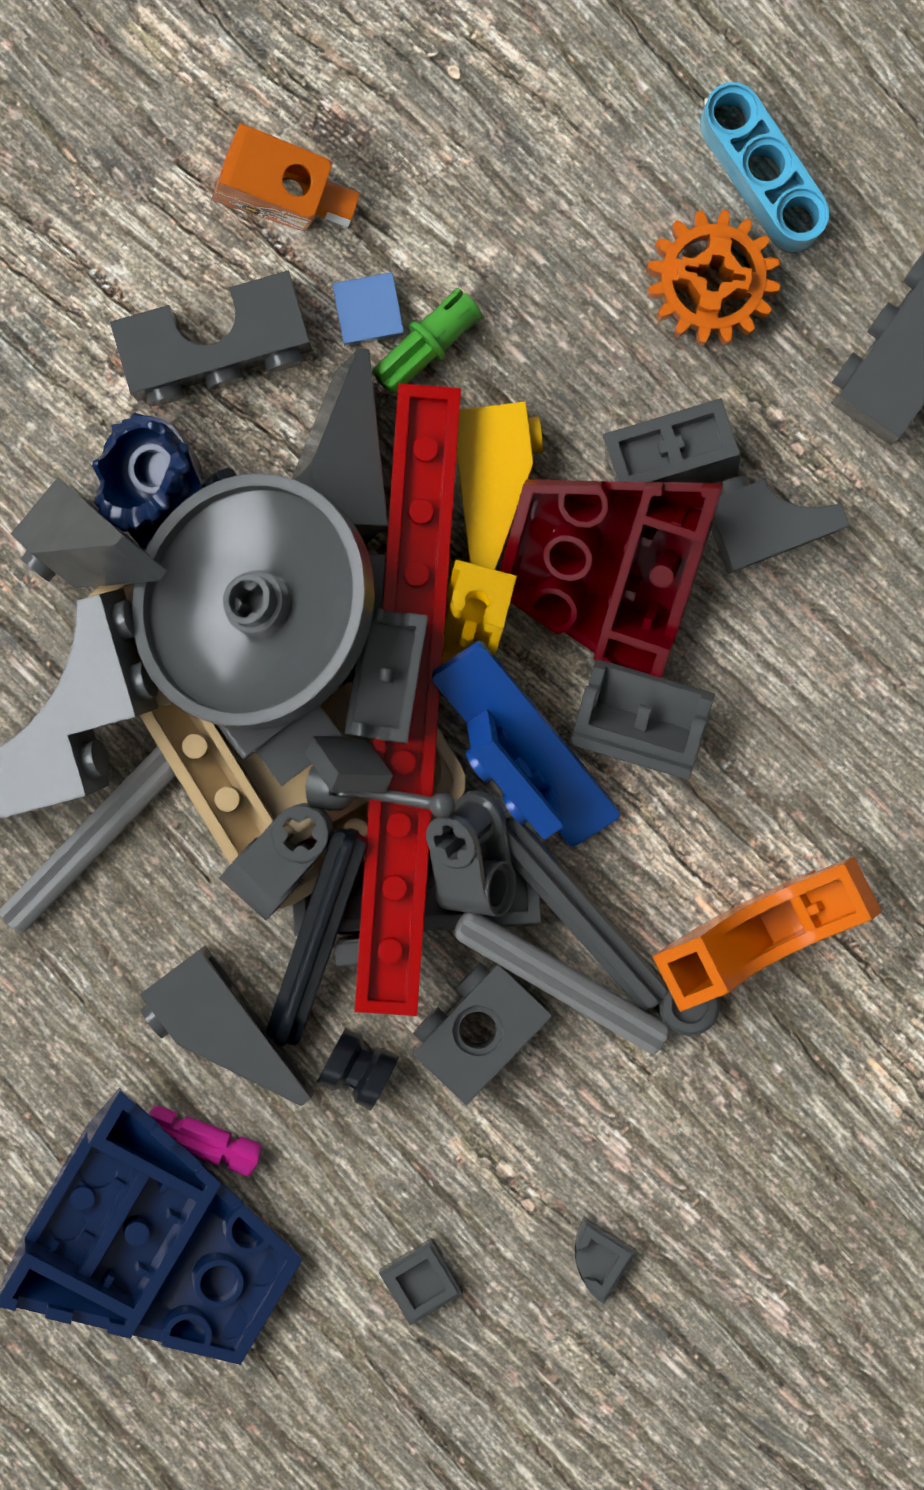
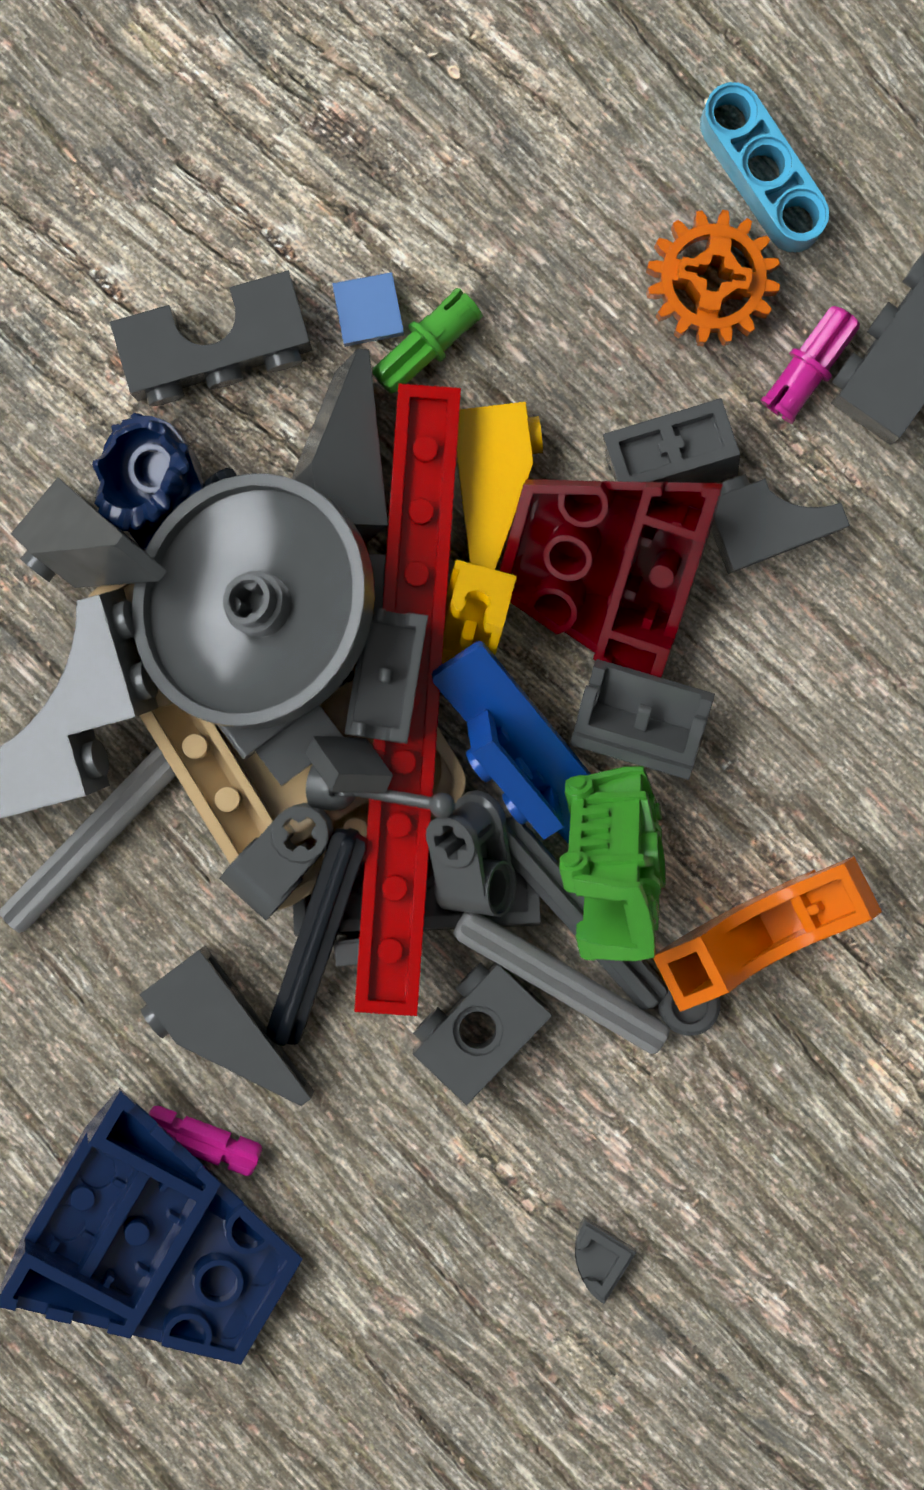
(254, 182): orange torso -> none
(357, 1068): black wheel -> none
(420, 1281): dark grey tile -> none
(615, 863): none -> bright green piece
(811, 363): none -> dark pink axle

